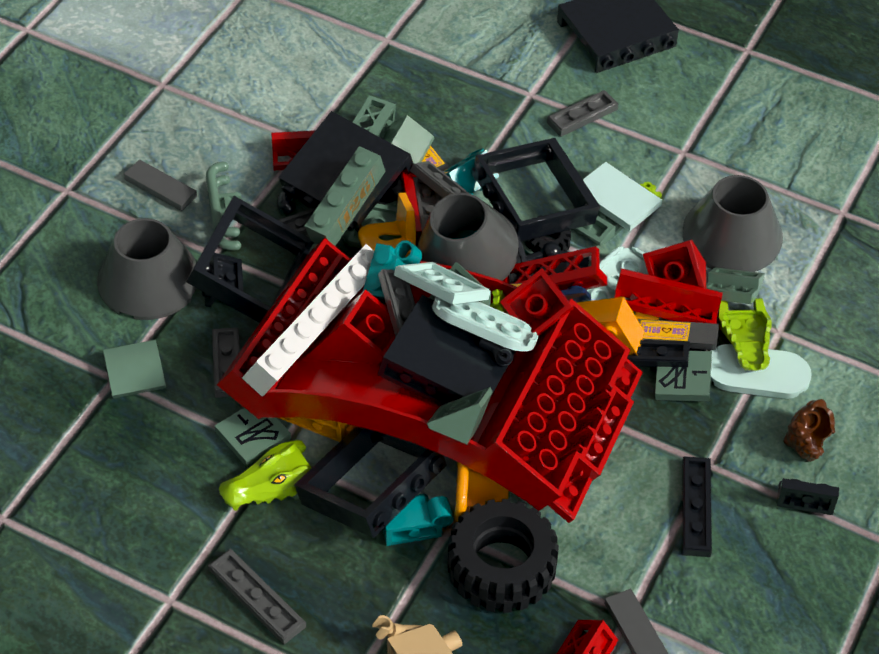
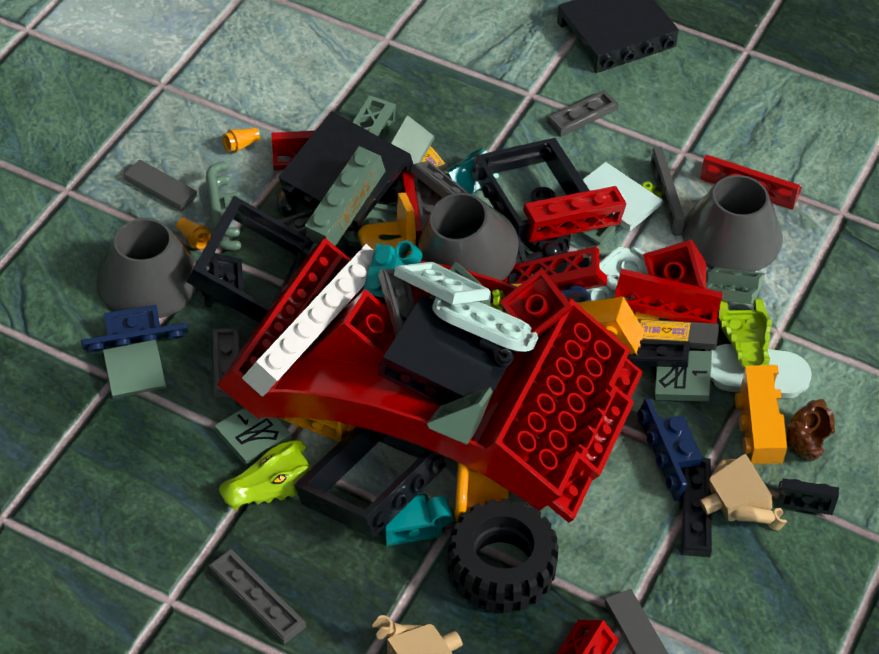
(131, 326): none -> dark blue bracket
(195, 234): none -> light orange cone
(238, 139): none -> light orange cone
(542, 193): none -> black tile
(574, 208): none -> red fence
(666, 187): none -> dark grey tile
(671, 444): none -> dark blue bracket
(741, 494): none -> tan torso
(760, 415): none -> light orange wedge
(779, 190): none -> red fence

